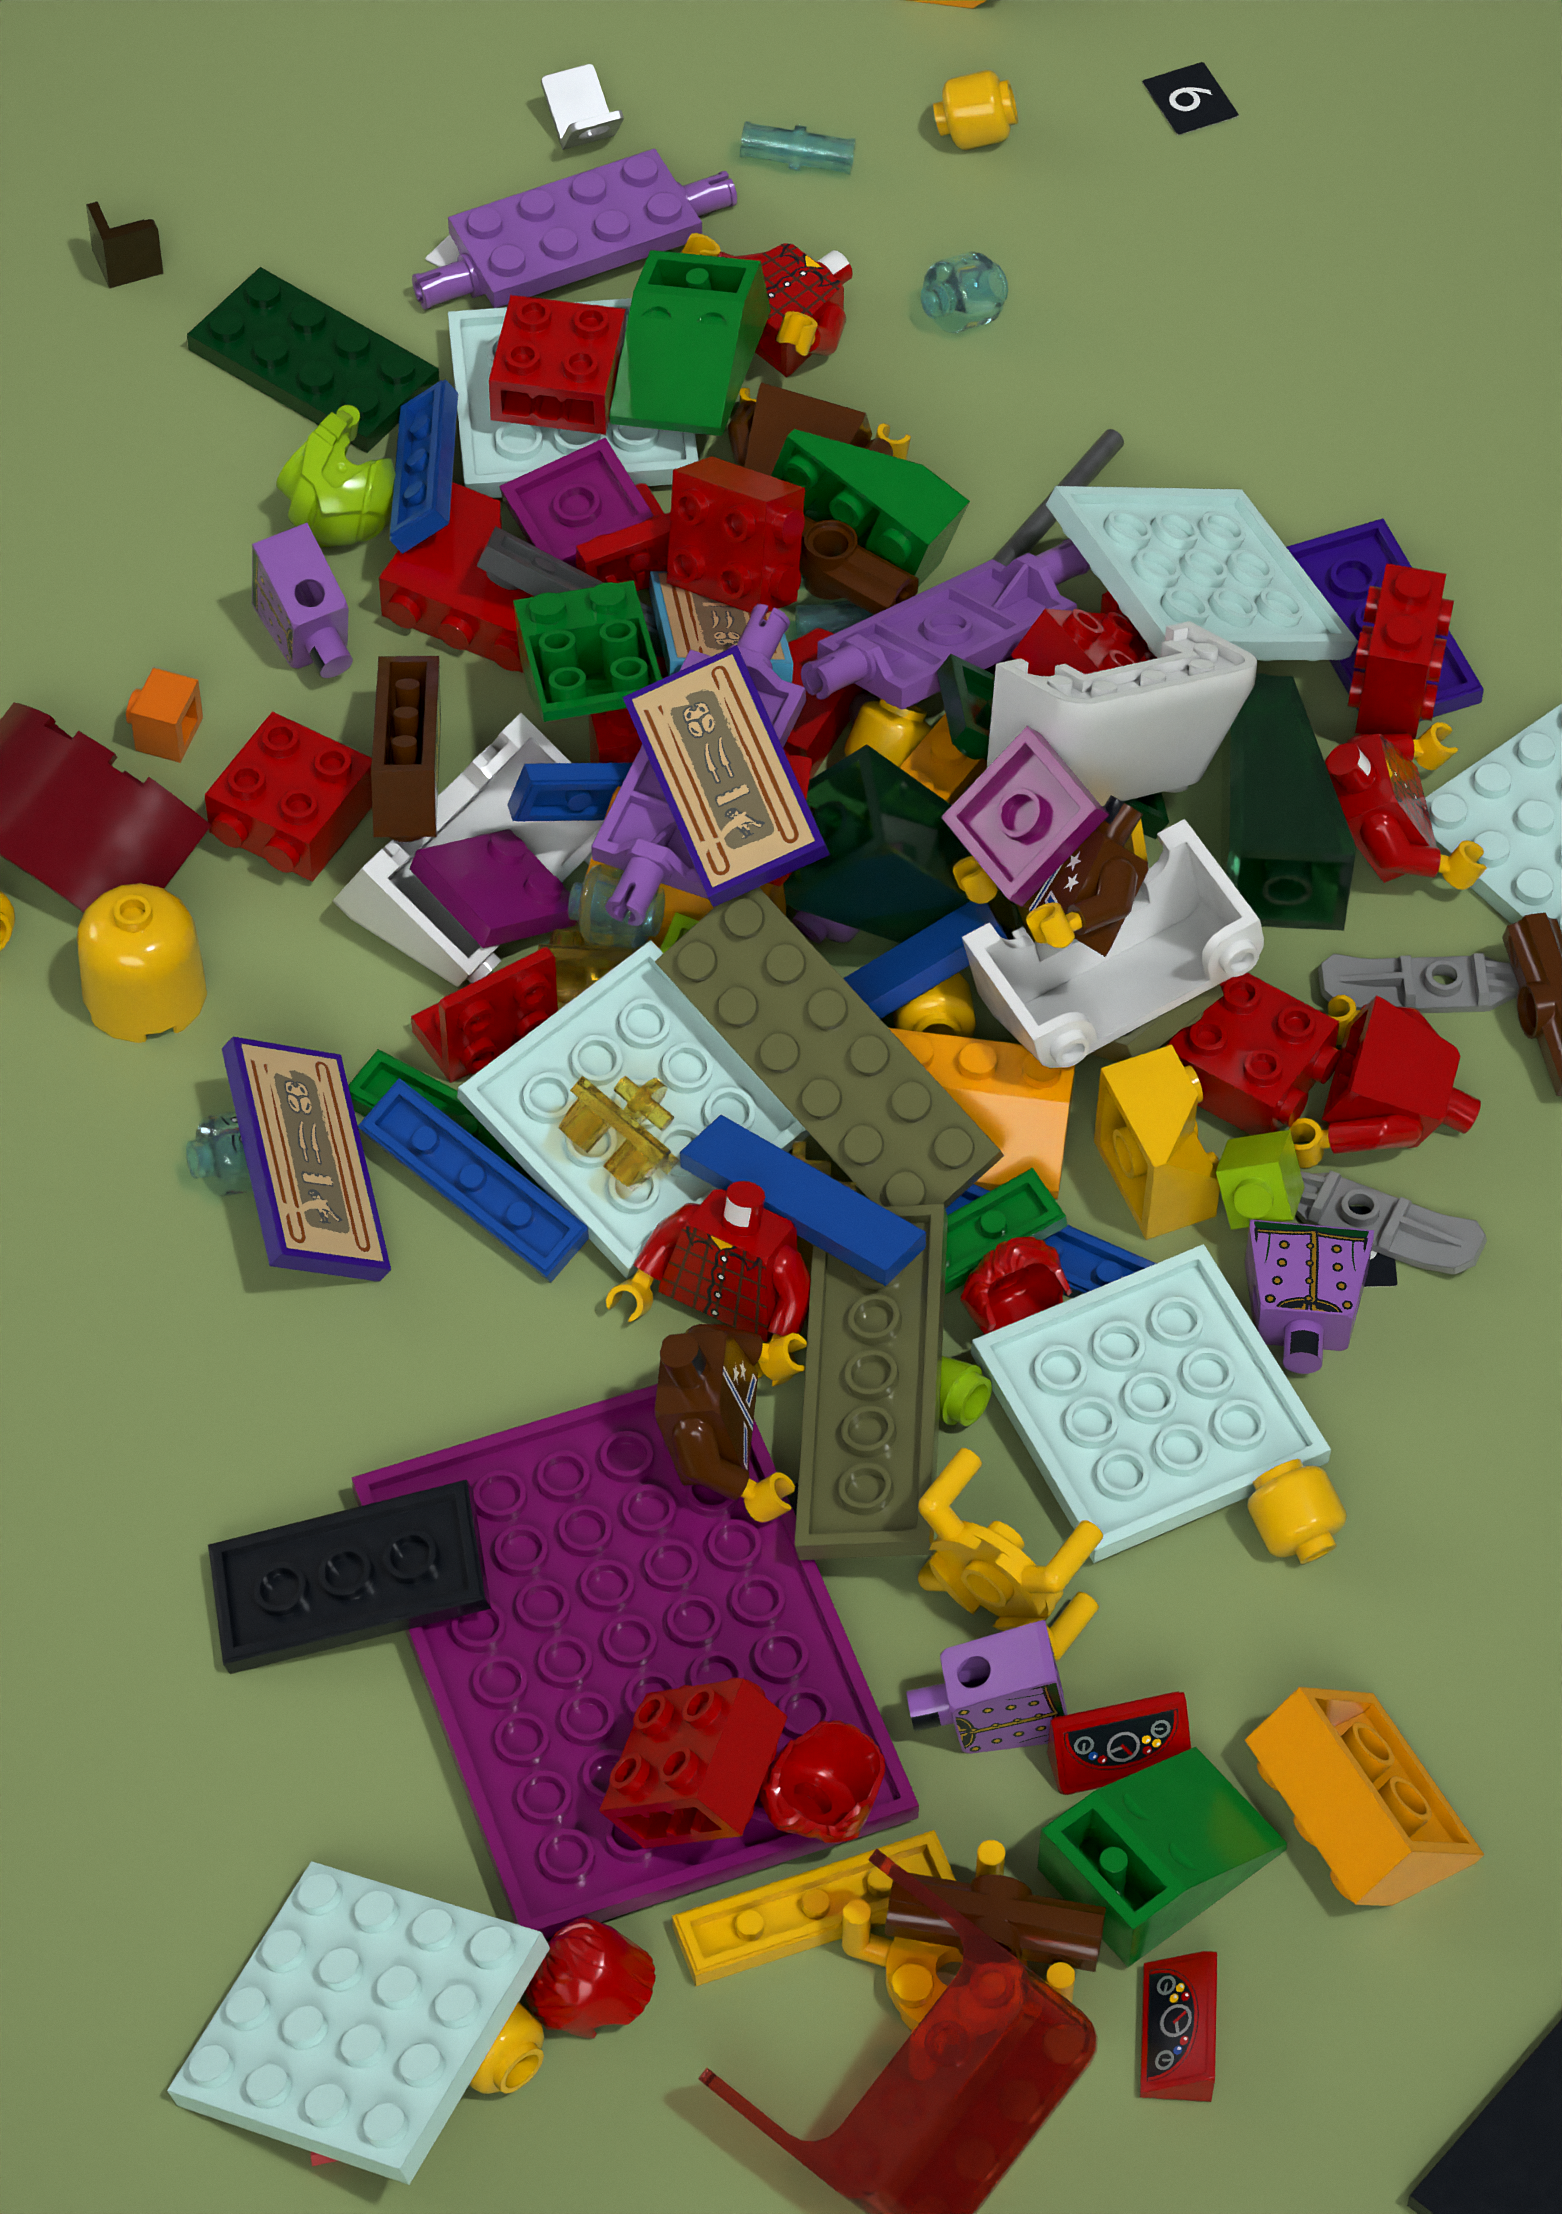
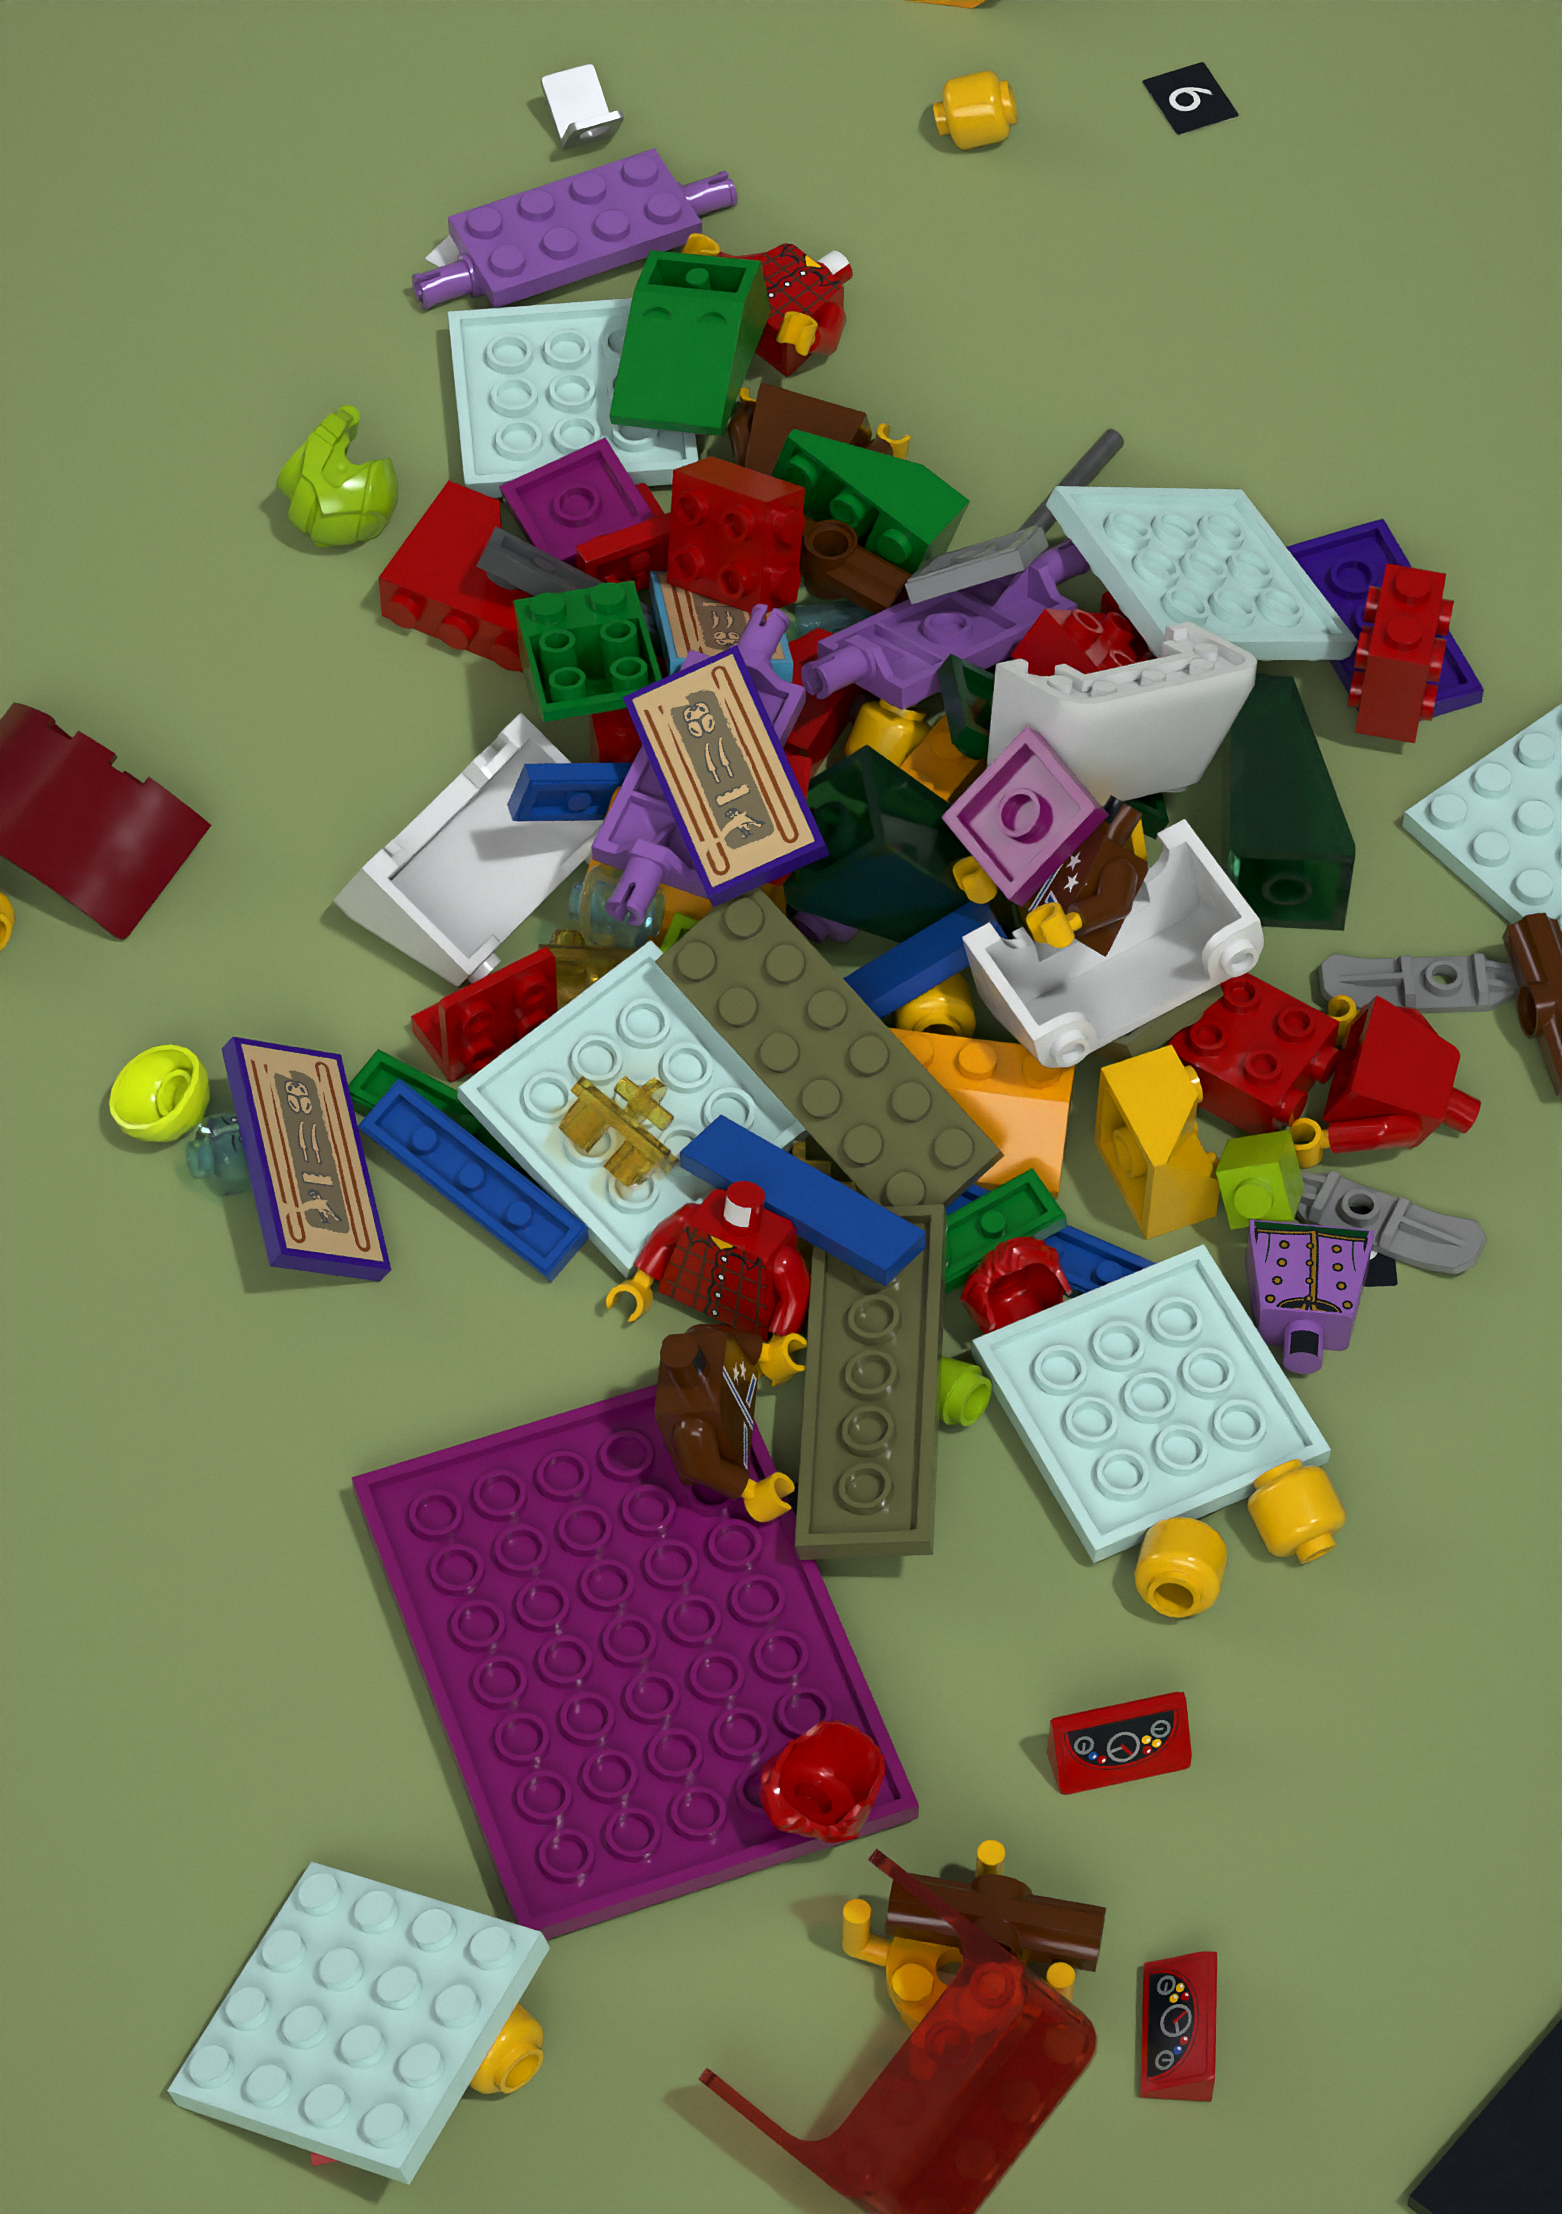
(125, 251): dark brown panel -> none
(140, 963): yellow cylinder -> none
(160, 1094): none -> neon yellow piece
(165, 714): orange plate -> none
(290, 797): red brick -> none
(301, 601): medium lavender torso -> none
(310, 356): dark green plate -> none
(348, 1576): black tile -> none
(406, 747): reddish brown brick -> none
(424, 466): blue tile -> none
(494, 887): magenta plate -> none
(556, 364): red brick -> none
(590, 1979): red hair -> none
(694, 1763): red brick -> none
(796, 1910): yellow tile -> none
(797, 147): clear light blue pin -> none
(964, 292): clear light blue head -> none
(976, 564): none -> light grey tile
(993, 1572): yellow plate -> none
(995, 1691): medium lavender torso -> none
(1156, 1850): green slope -> none
(1181, 1567): none -> yellow head
(1361, 1795): light orange slope -> none
(1388, 806): red torso -> none

